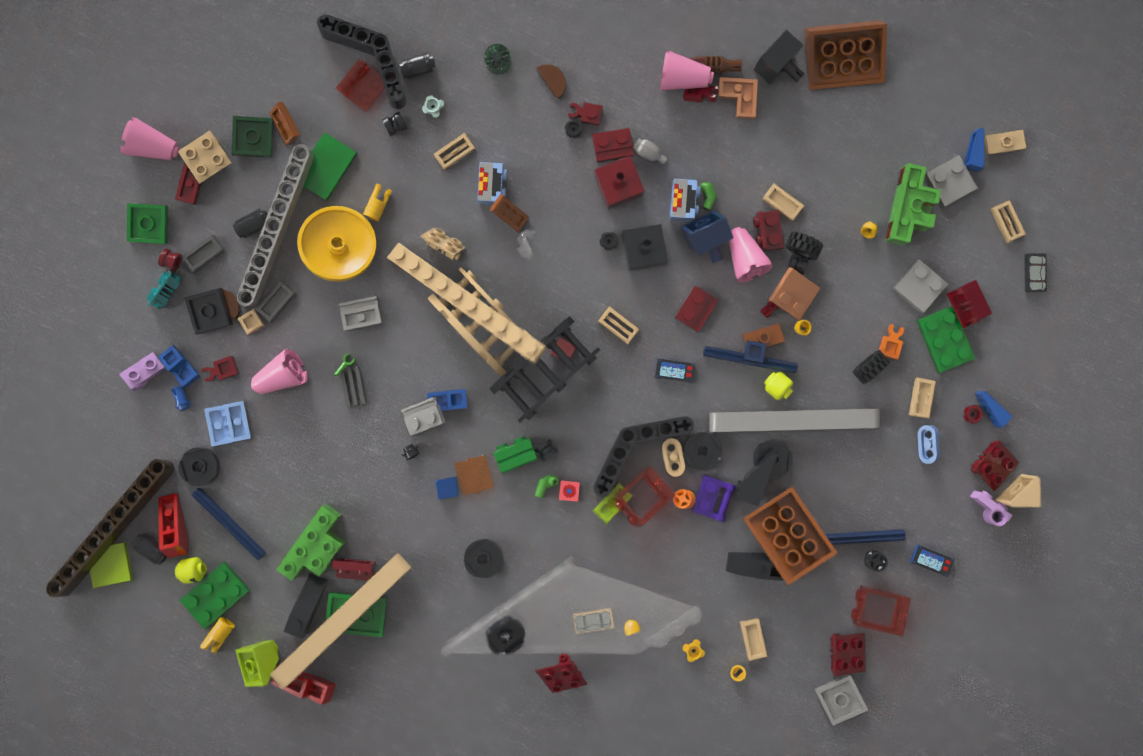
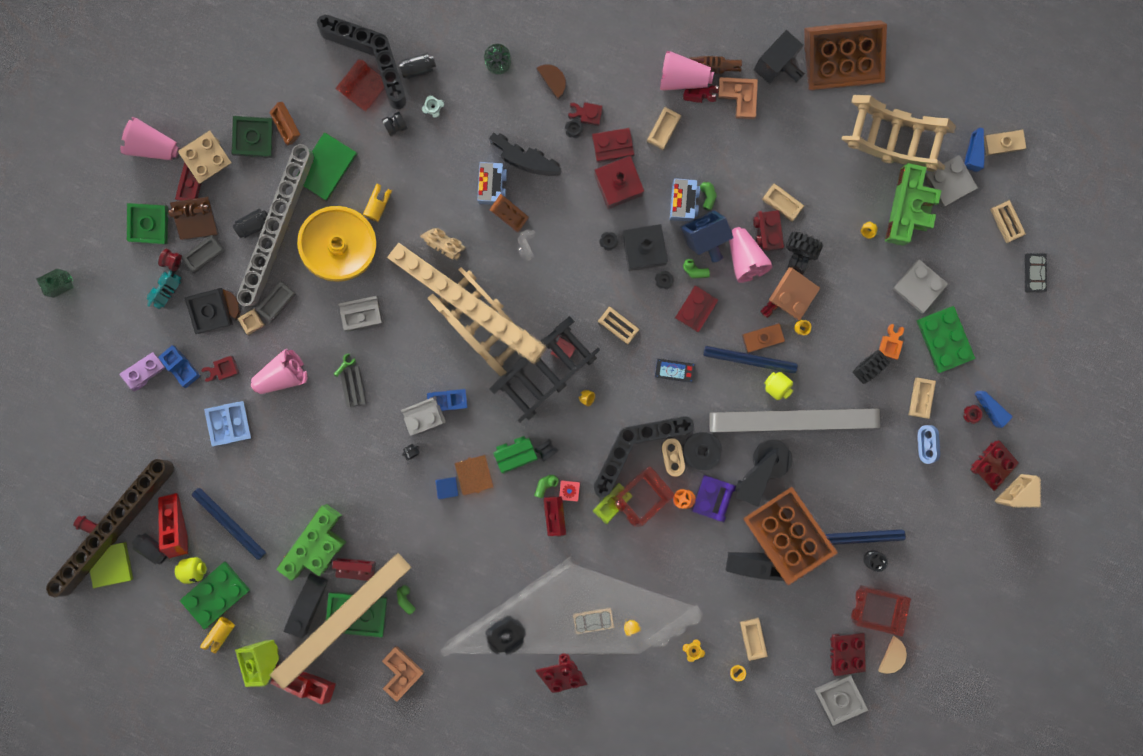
(55, 282): none -> clear green brick
(84, 524): none -> dark red pin
(180, 398): blue pin -> none
(189, 461): black plate -> none
(193, 218): none -> reddish brown hinge
(403, 601): none -> bright green arm
(405, 671): none -> nougat plate
(452, 162): tan tile -> none
(482, 569): black plate -> none
(531, 161): none -> black slope
(554, 516): none -> dark red plate
(587, 397): none -> yellow hinge
(649, 151): light grey plant -> none
(659, 280): none -> black plate
(664, 128): none -> tan tile
(693, 271): none -> bright green arm
(754, 351): dark blue tile -> none
(894, 657): none -> tan tile
(899, 118): none -> tan fence
(932, 560): tile -> none
(969, 304): dark red hinge -> none
(991, 507): lavender plate -> none

